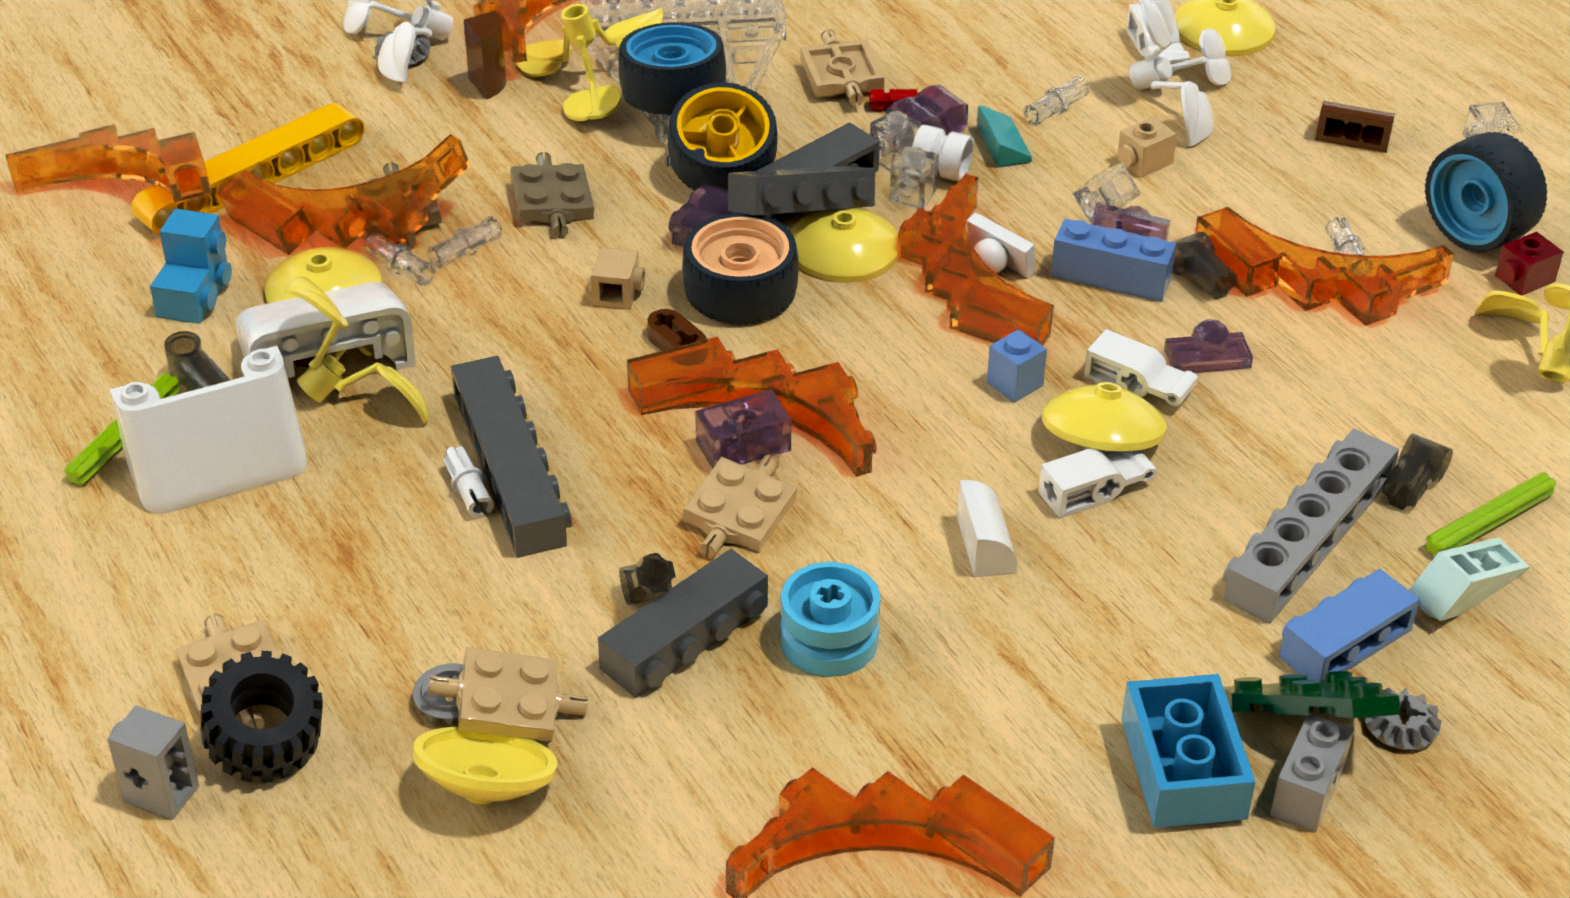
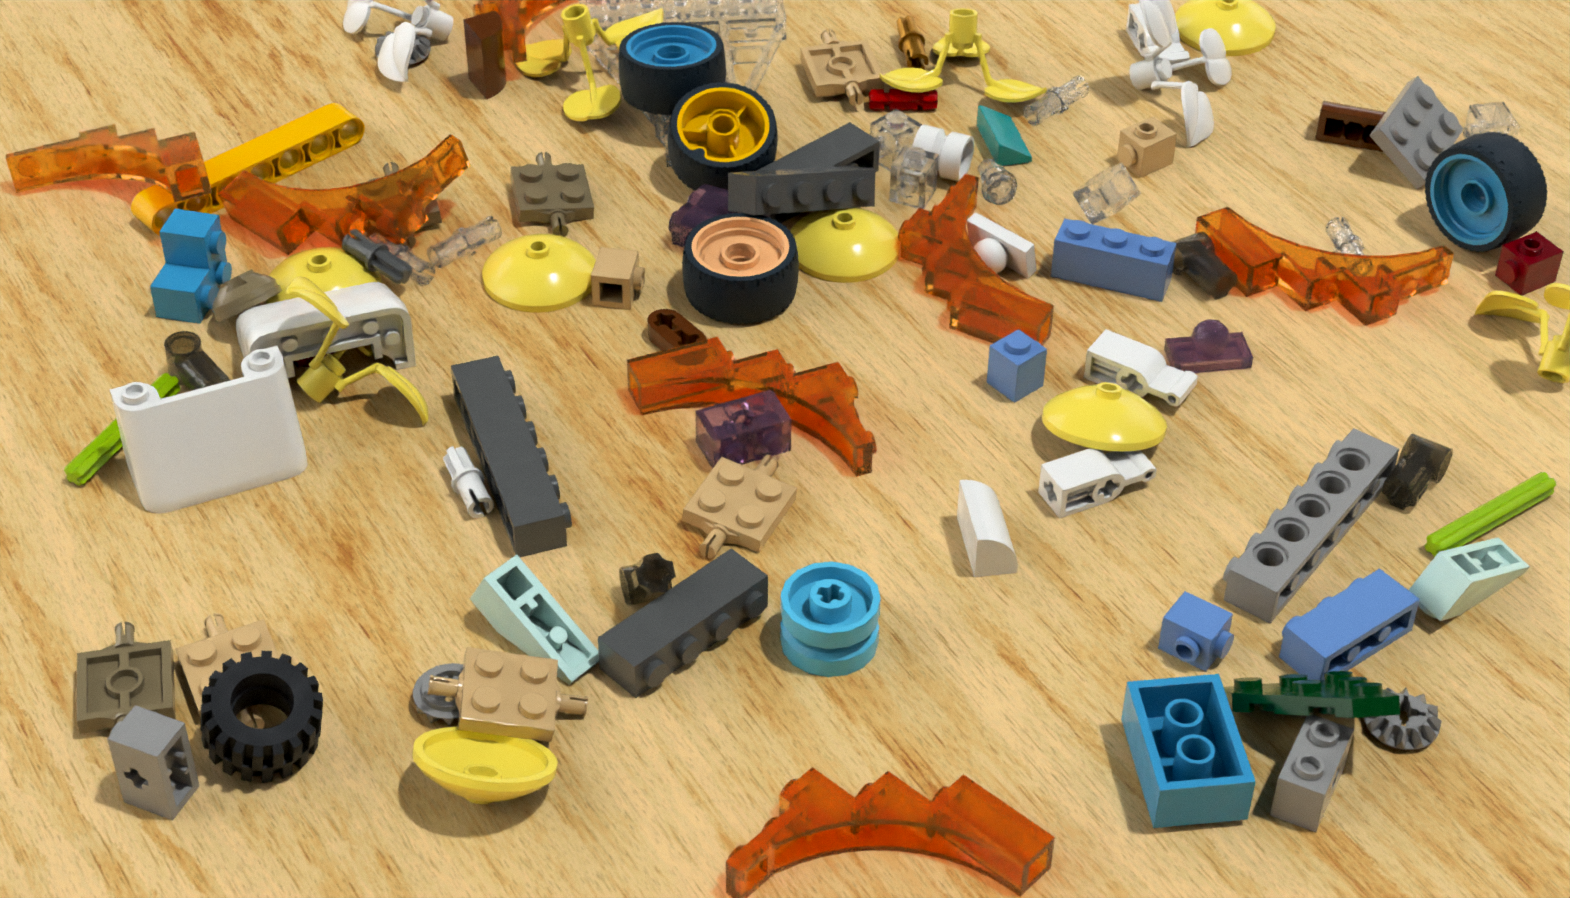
(122, 677): none -> dark tan plate
(243, 293): none -> dark tan piece
(377, 257): none -> dark grey axle
(533, 619): none -> light aqua slope
(539, 273): none -> light yellow dish
(911, 43): none -> pearl gold axle
(935, 108): clear purple brick -> none
(961, 41): none -> light yellow plant
(996, 182): none -> clear cone
(1131, 219): tile -> none
(1196, 631): none -> medium blue brick
(1416, 131): none -> light grey plate

